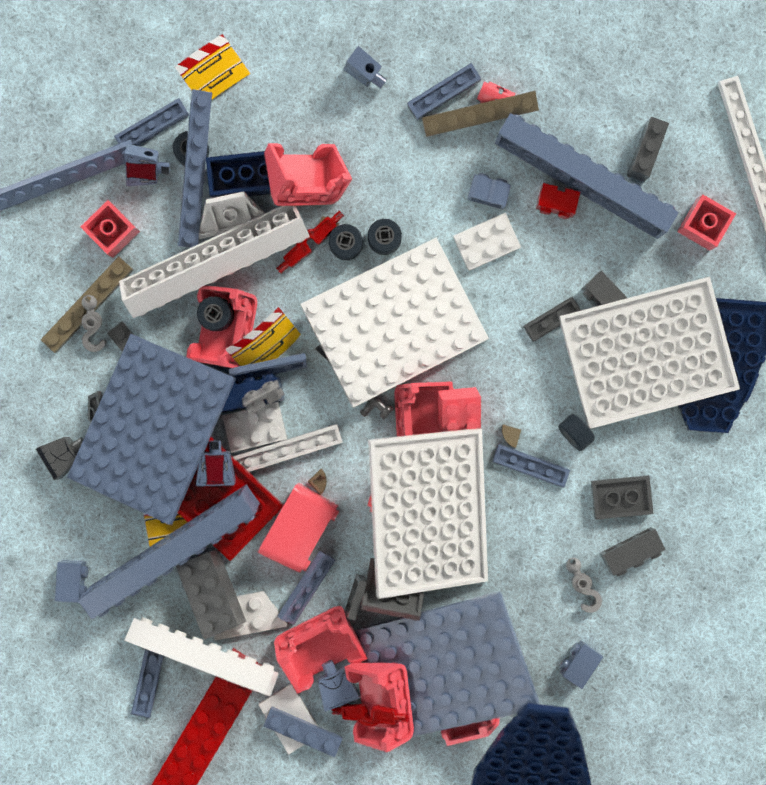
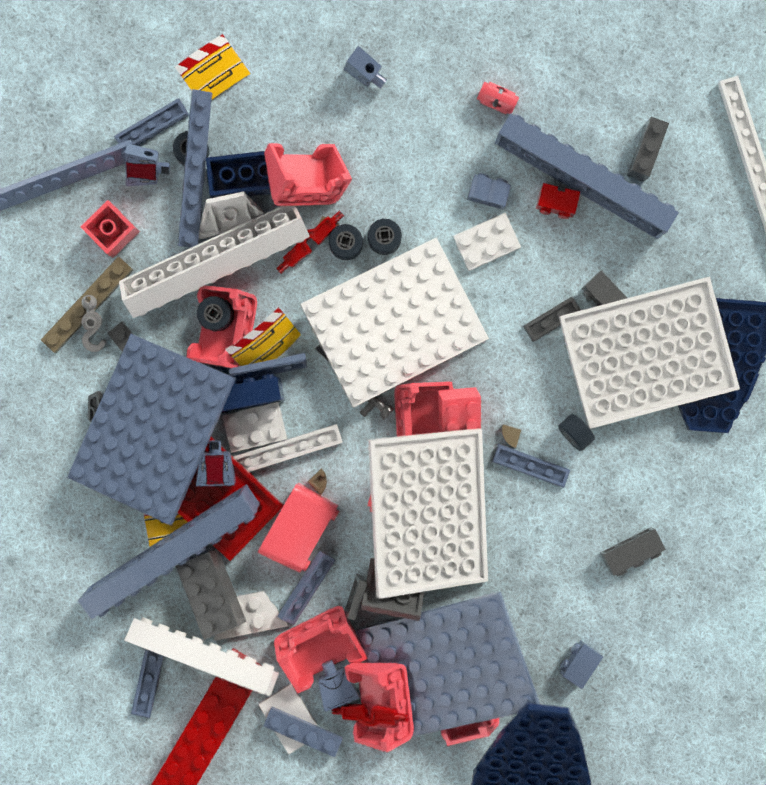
(59, 455): dark grey torso -> none
(70, 580): sand blue brick -> none
(269, 391): light grey hinge -> none
(444, 91): sand blue plate -> none
(480, 113): dark tan plate -> none
(582, 584): light grey piece -> none
(622, 497): dark grey plate -> none
(706, 222): coral brick -> none

